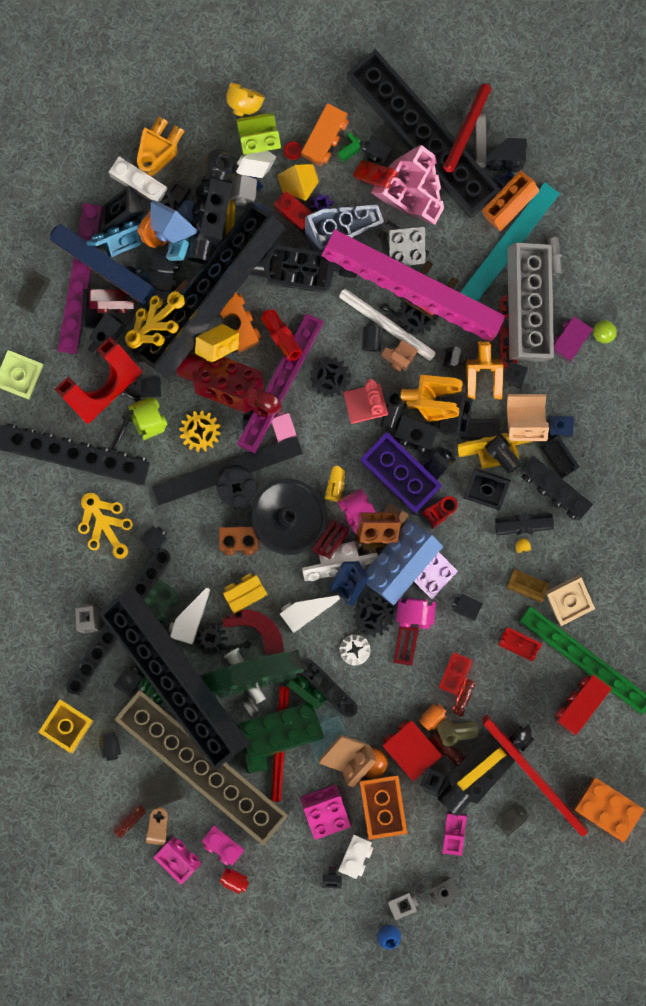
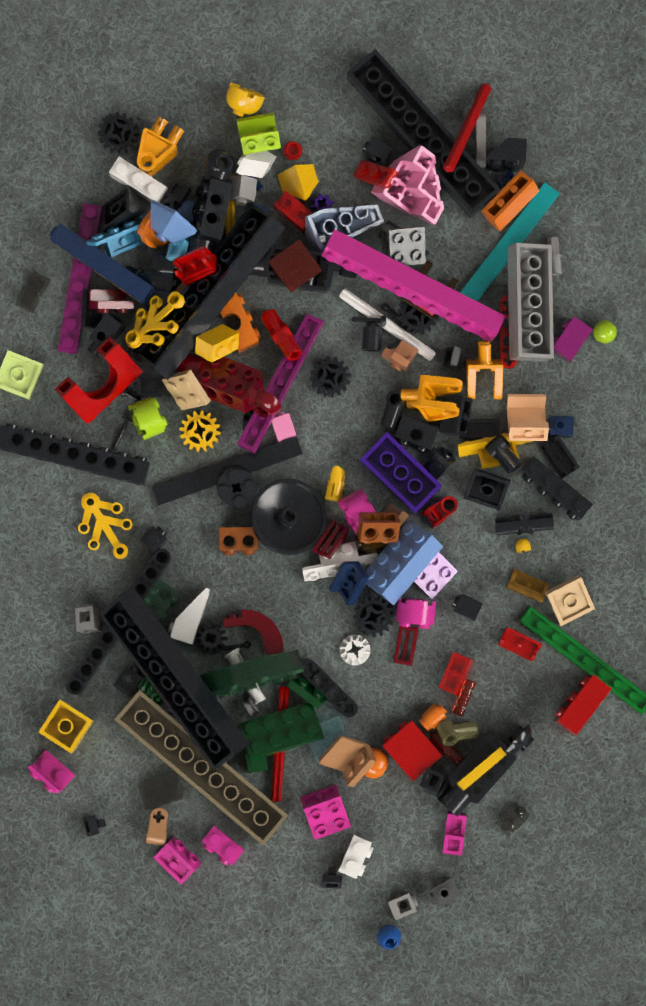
(51, 772): none -> dark pink bracket
(92, 825): none -> black tile
(109, 746): black brick -> none
(112, 136): none -> black gear
(130, 821): clear red axle -> none
(186, 390): none -> tan plate
(195, 265): none -> red hinge
(234, 881): red brick -> none
(244, 593): yellow brick -> none
(295, 266): none -> clear red plate
(303, 612): white slope -> none
(325, 135): orange brick -> none
(348, 151): green bracket -> none
(365, 402): coral hinge -> none
(382, 320): none -> black pin
(383, 807): orange brick -> none
(516, 374): black bracket -> none
(534, 775): red tile -> none
(608, 809): orange brick -> none

